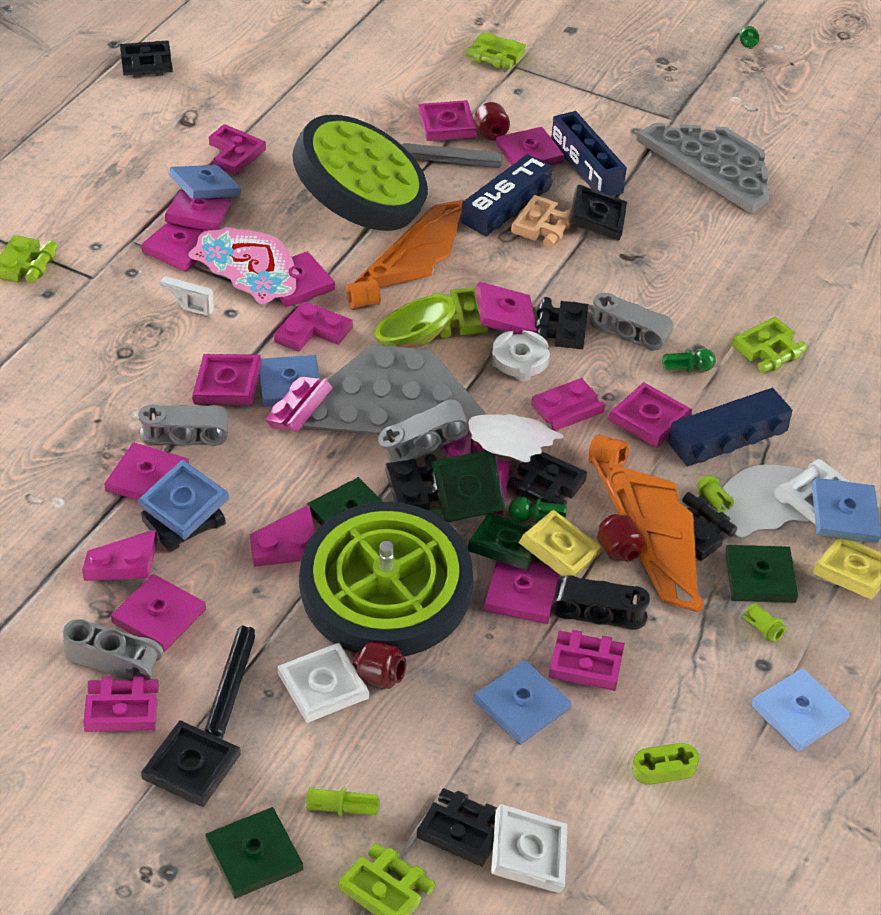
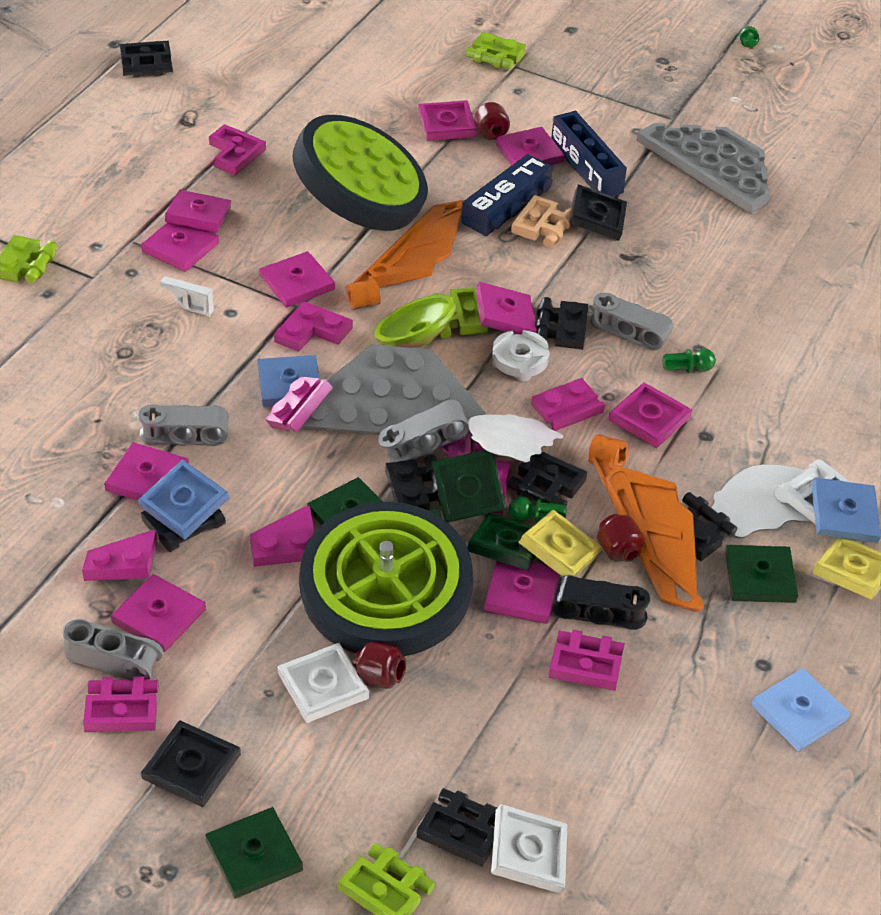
(205, 181): medium blue plate -> none
(227, 379): dark pink plate -> none
(230, 681): black axle -> none
(249, 260): sticker -> none
(342, 802): lime axle -> none
(454, 155): light grey axle -> none
(522, 701): medium blue plate -> none
(665, 762): lime beam -> none
(717, 496): lime pin -> none
(730, 426): dark blue brick -> none
(764, 339): lime plate -> none
(771, 627): lime pin -> none

